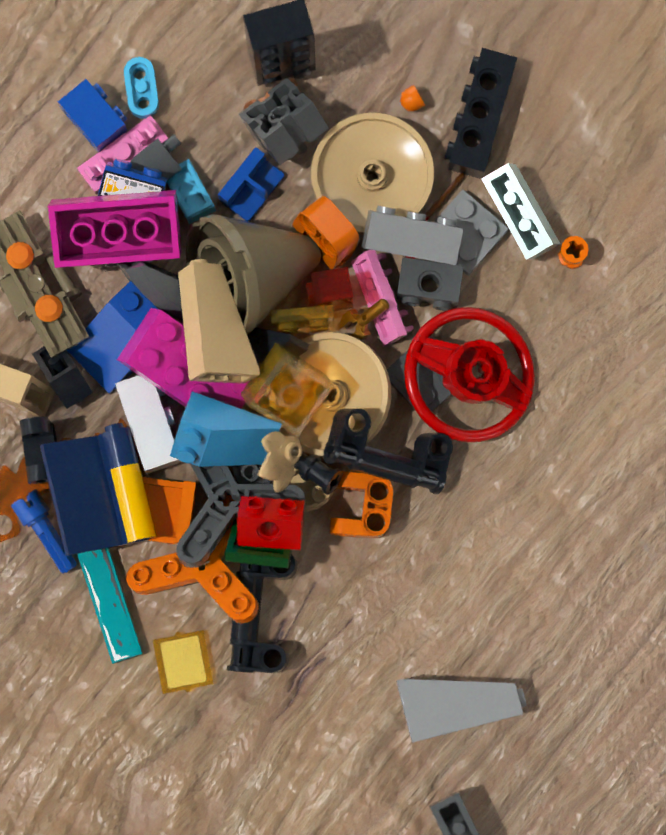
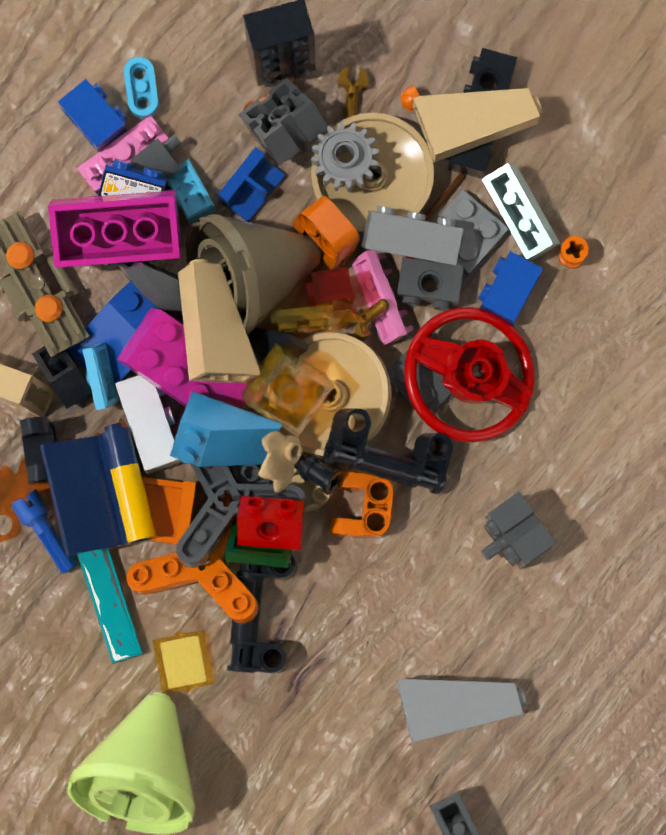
(100, 376): none -> medium azure plate
(139, 772): none -> yellowish green cone
(345, 141): none -> light grey gear
(352, 91): none -> pearl gold bar
(473, 118): none -> tan slope
(511, 287): none -> blue brick
(516, 532): none -> dark grey brick

